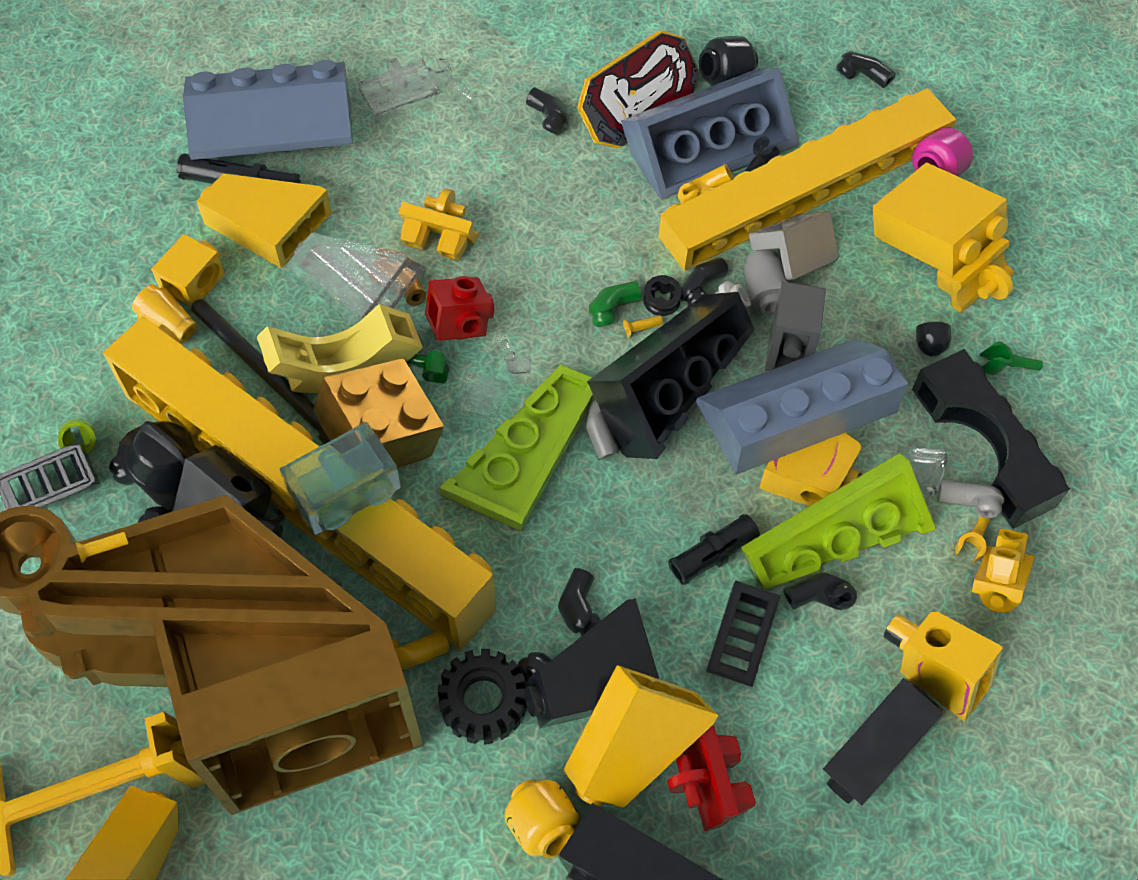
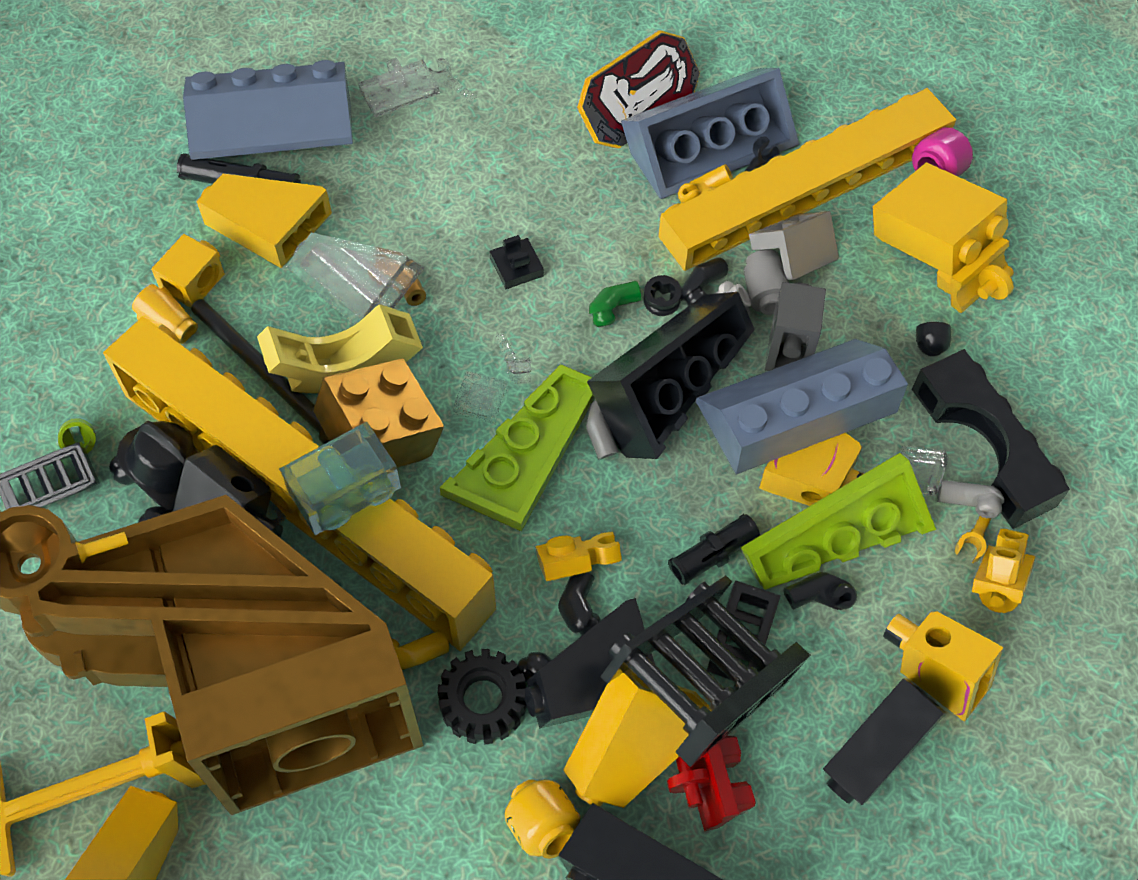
(434, 366): green hand -> none
(454, 231): yellow hips -> none
(458, 308): red brick -> none
(516, 262): none -> black tile
(550, 106): black arm -> none
(571, 556): none -> yellow plate
(643, 324): yellow piece -> none
(727, 58): black head -> none
(728, 705): none -> black fence
(867, 65): black arm -> none
(1002, 356): green hand -> none

